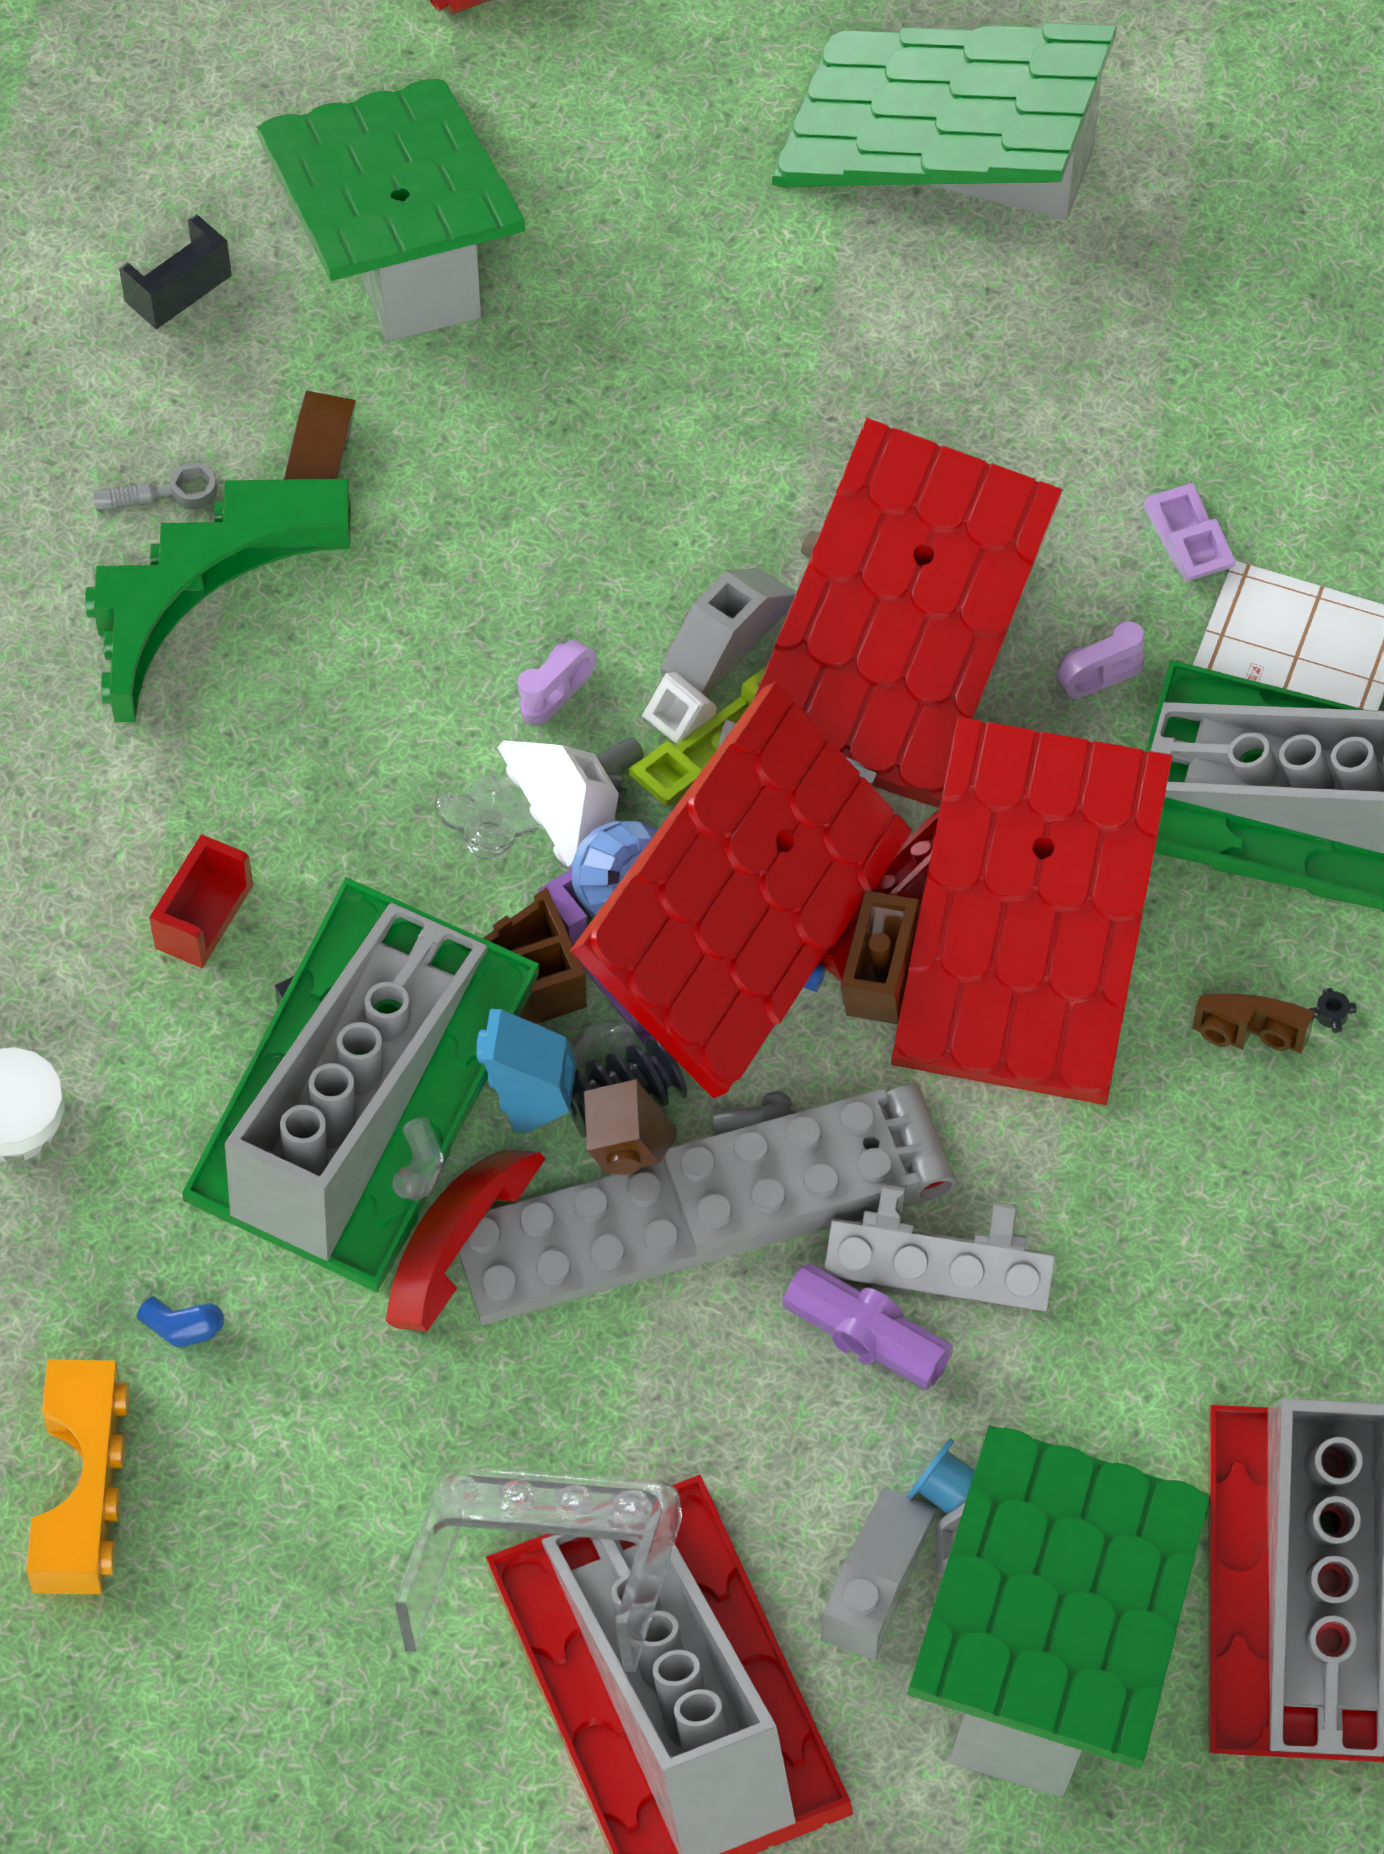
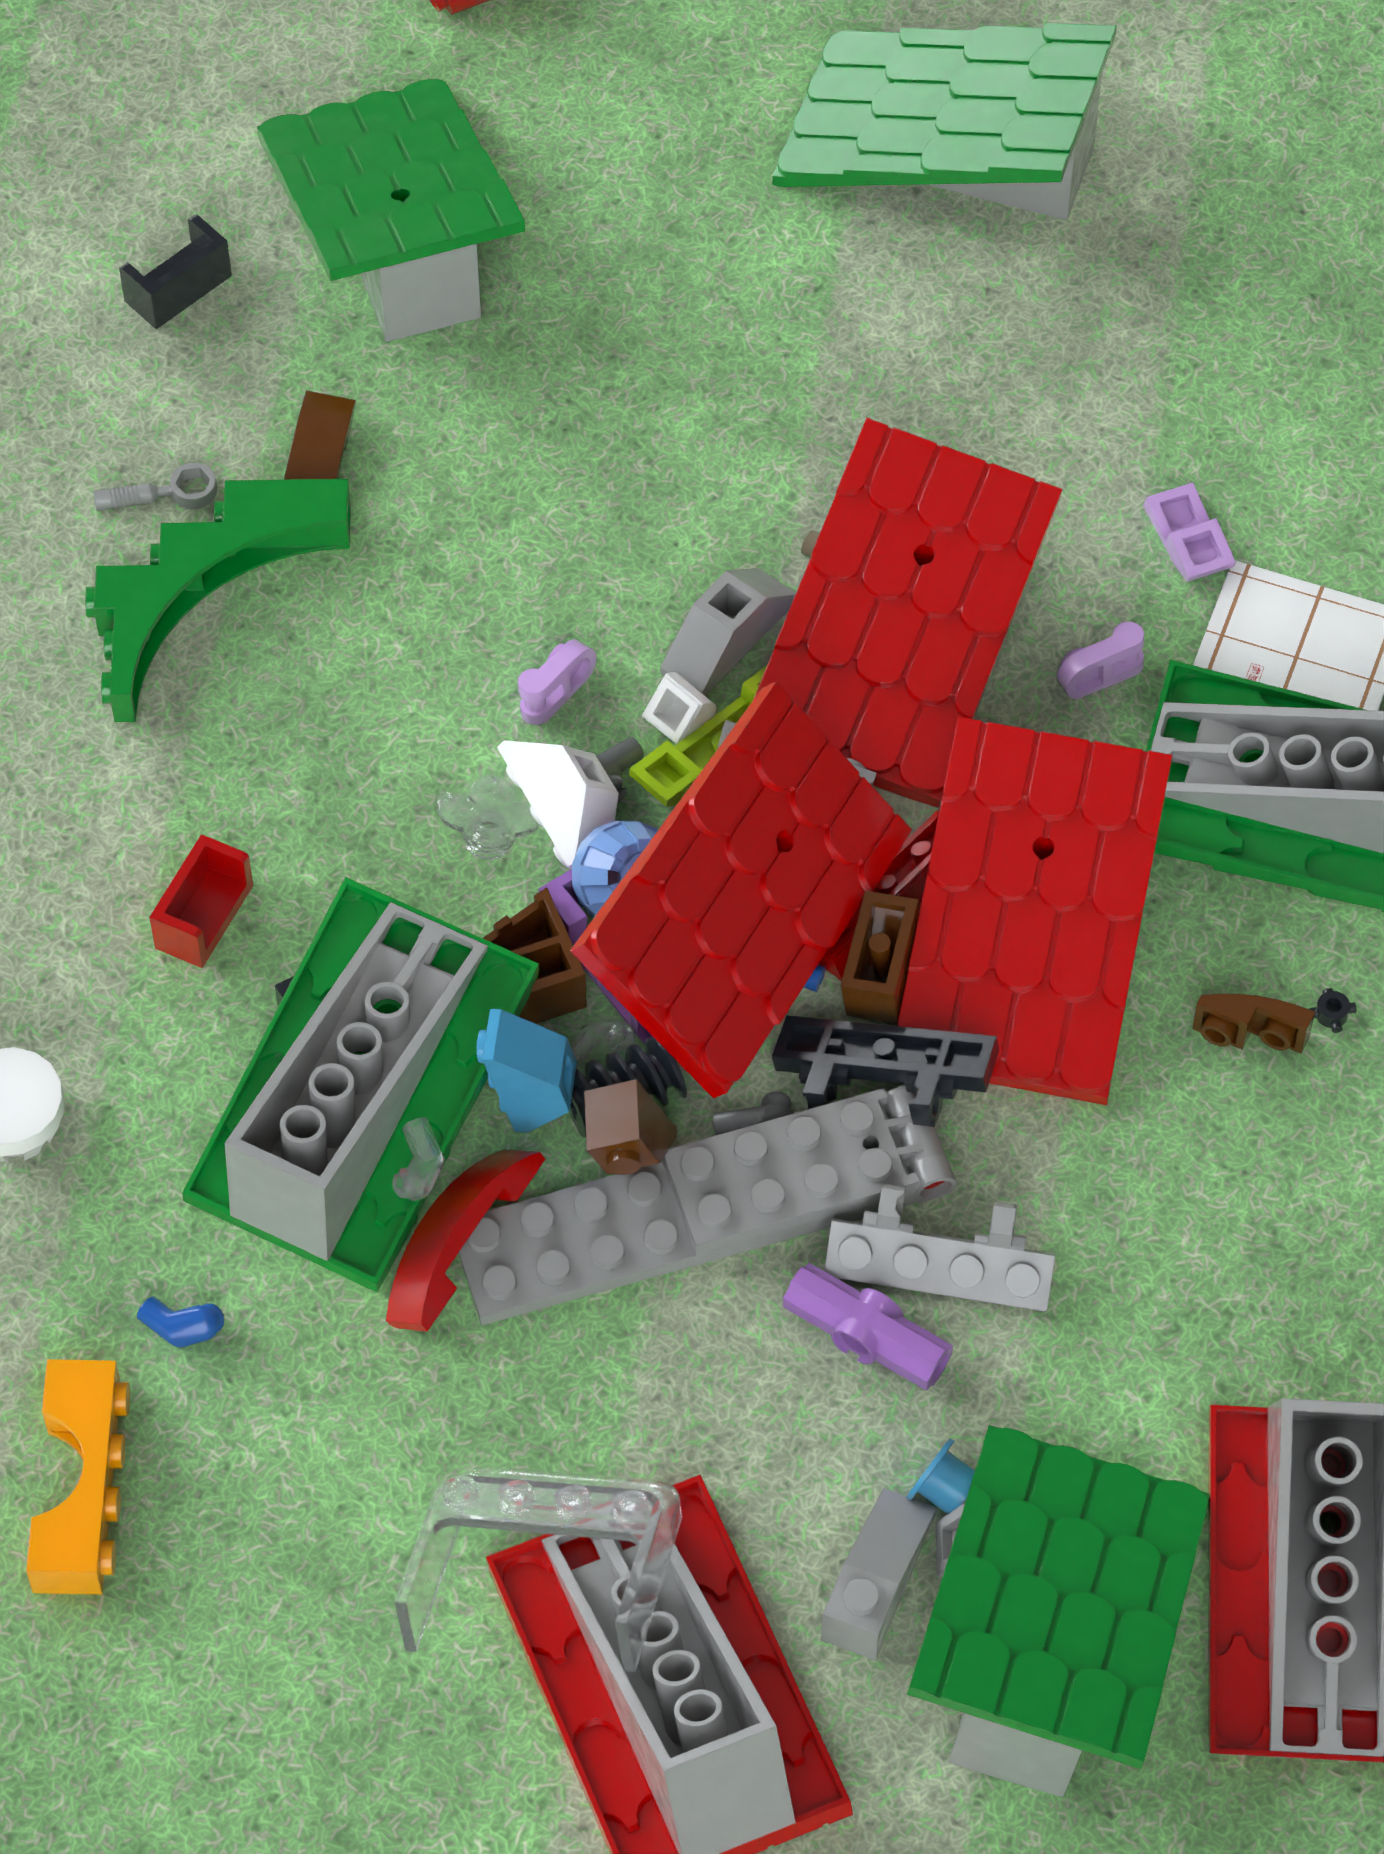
(922, 1059): none -> black hinge

